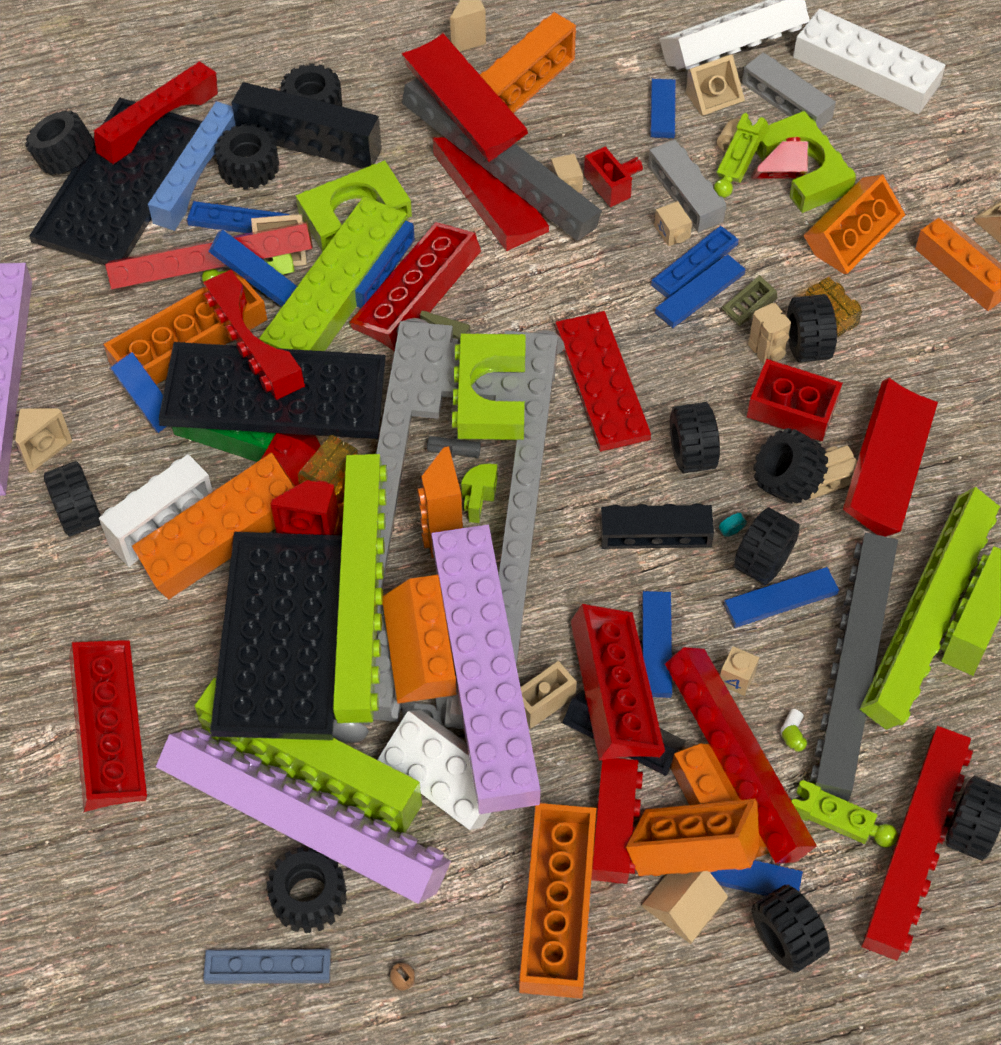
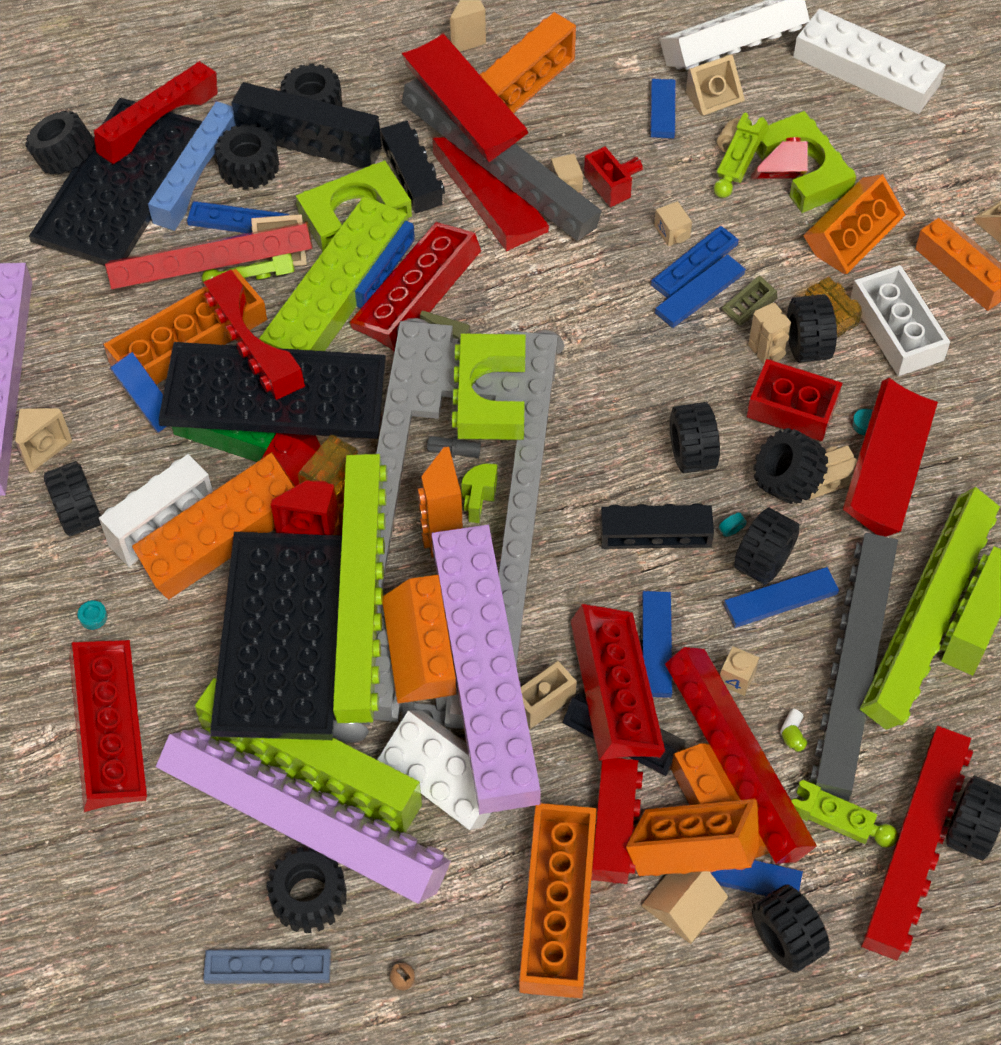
(92, 615): none -> teal tile
(252, 267): blue tile -> none
(411, 166): none -> black brick
(603, 381): red plate -> none
(687, 185): light grey brick -> none
(787, 90): light grey brick -> none
(861, 420): none -> teal tile
(900, 320): none -> white brick

